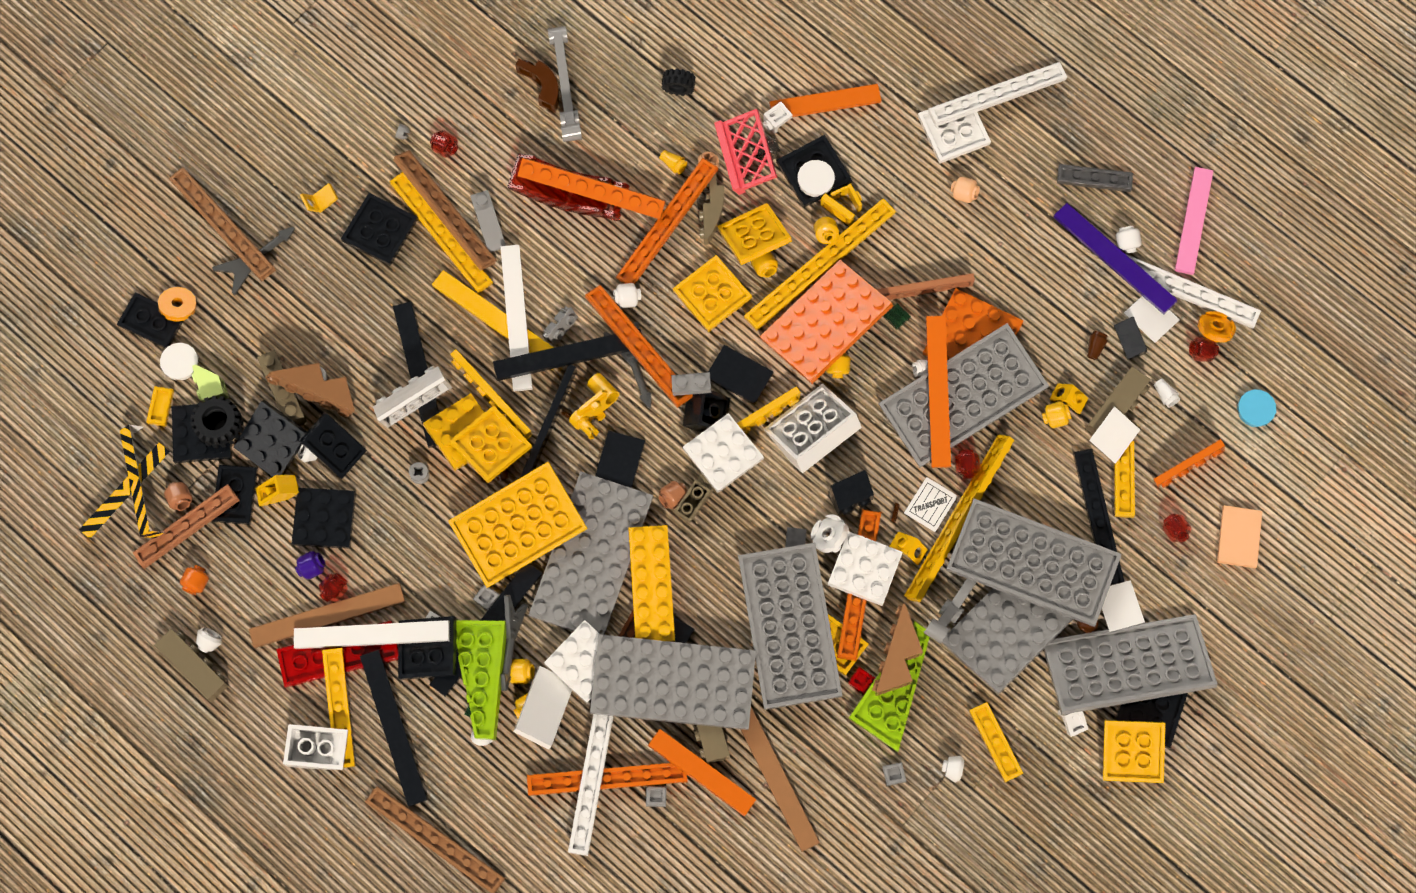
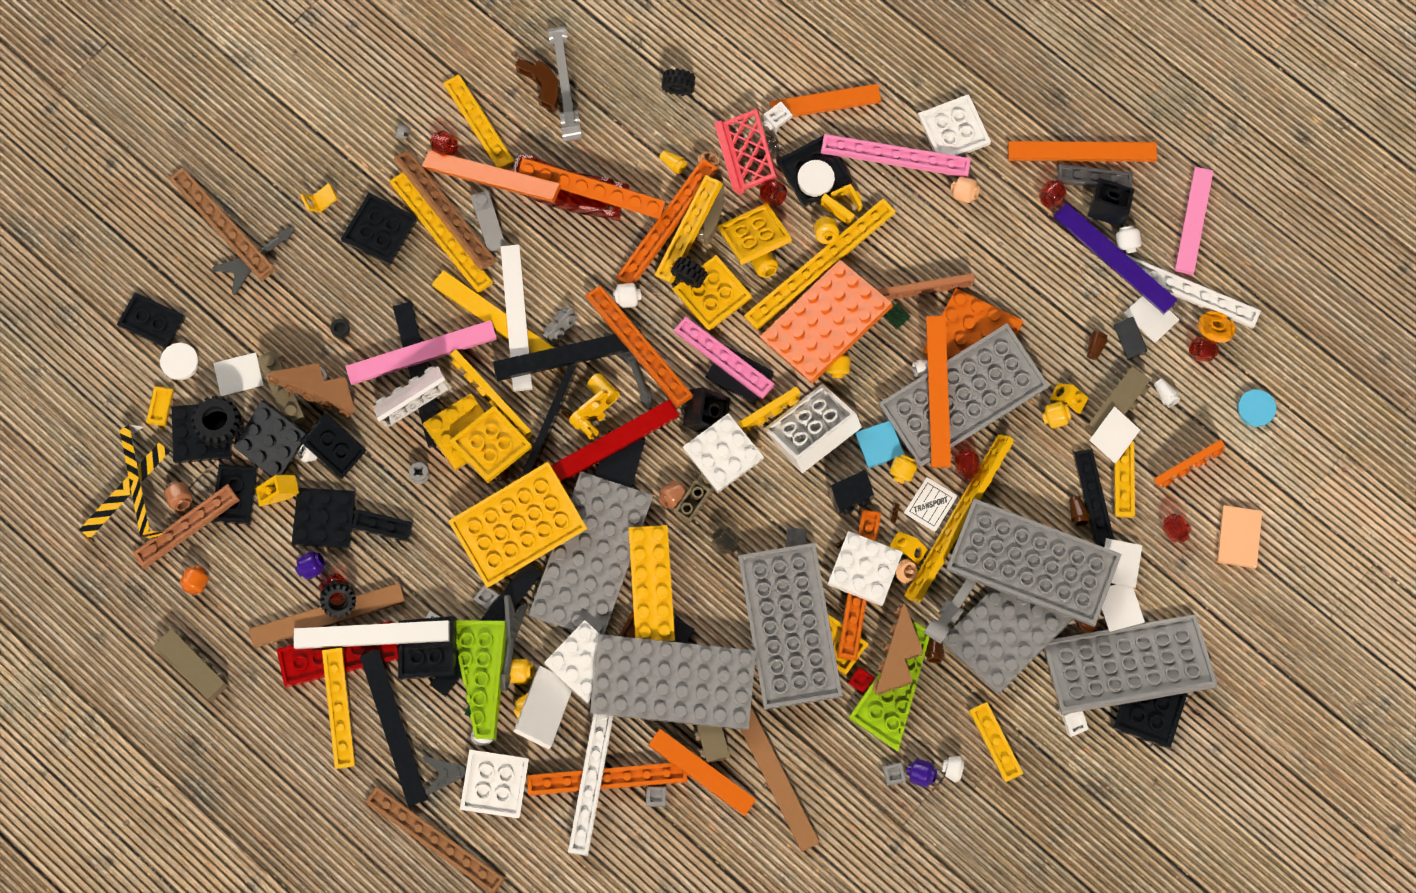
(173, 295): light orange tile -> none
(208, 384): yellowish green slope -> none
(208, 640): white cone -> none
(238, 374): none -> white sticker
(315, 747): white slope -> none
(339, 587): none -> black tyre
(340, 328): none -> pearl dark grey tile
(382, 525): none -> black plate
(420, 352): none -> bright pink tile
(447, 773): none -> dark grey piece
(478, 122): none -> yellow tile
(492, 176): none -> tile
(494, 784): none -> white plate
(615, 440): none -> red tile
(689, 227): none -> yellow plate
(689, 272): none -> black tyre
(691, 384): light grey plate -> none
(724, 357): none -> bright pink tile
(725, 540): none -> clear smoke head
(773, 192): none -> clear red head
(834, 541): white plate -> none
(879, 444): none -> medium azure tile
(896, 155): none -> bright pink tile
(903, 469): none -> yellow head
(906, 570): none -> light nougat hat
(922, 773): none -> dark purple head
(934, 651): none -> reddish brown cone
(997, 94): white tile -> none
(1052, 193): none -> clear red head
(1078, 511): none -> reddish brown cone
(1082, 151): none -> orange tile
(1111, 202): none -> black slope
(1128, 565): none -> white sticker
(1133, 751): yellow plate -> none

